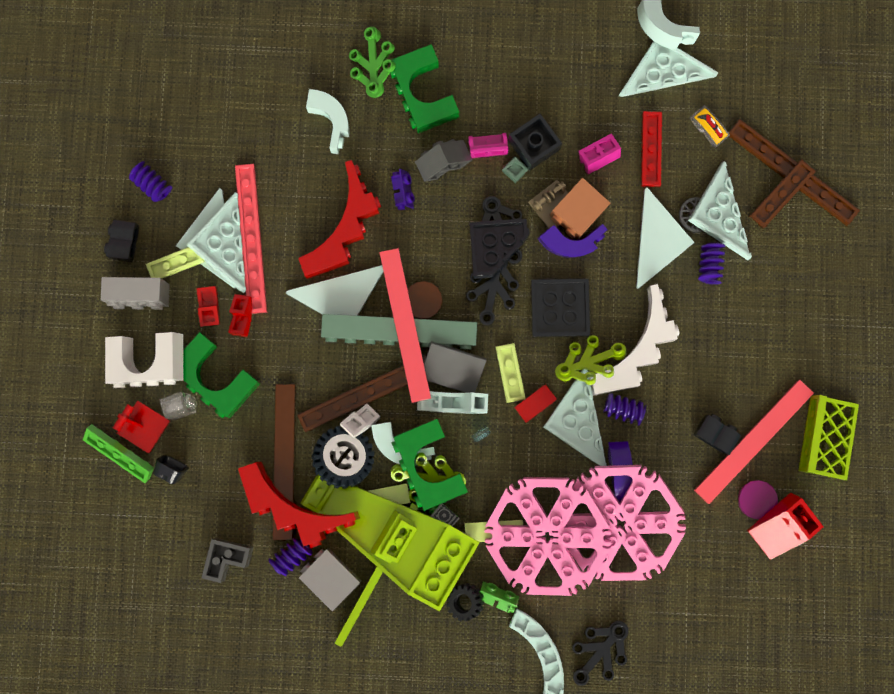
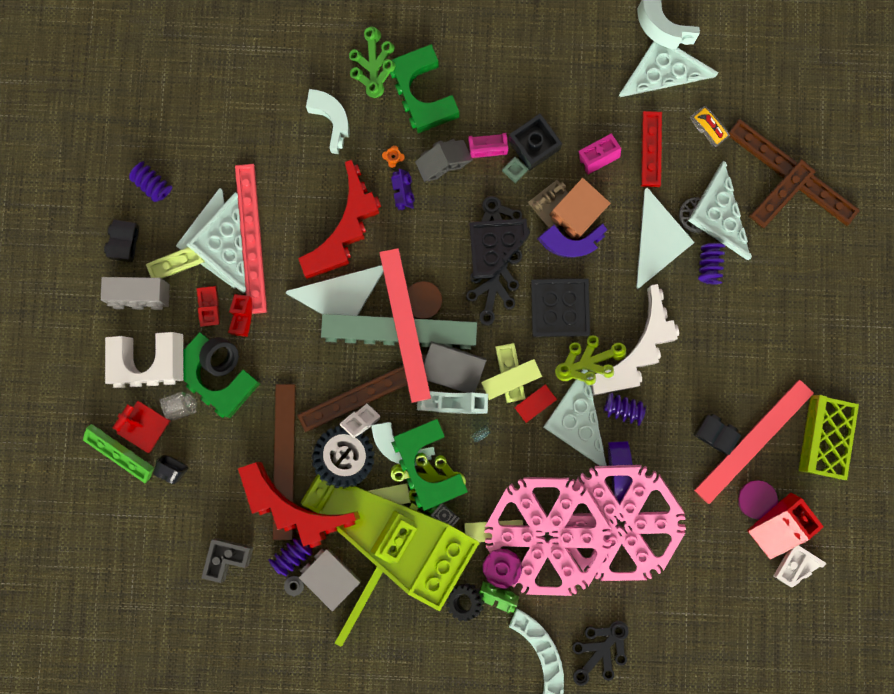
(210, 347): none -> black tyre
(300, 586): none -> dark grey plate
(388, 156): none -> orange plate
(502, 568): none -> magenta tile
(511, 379): none -> yellowish green tile
(797, 565): none -> white wing

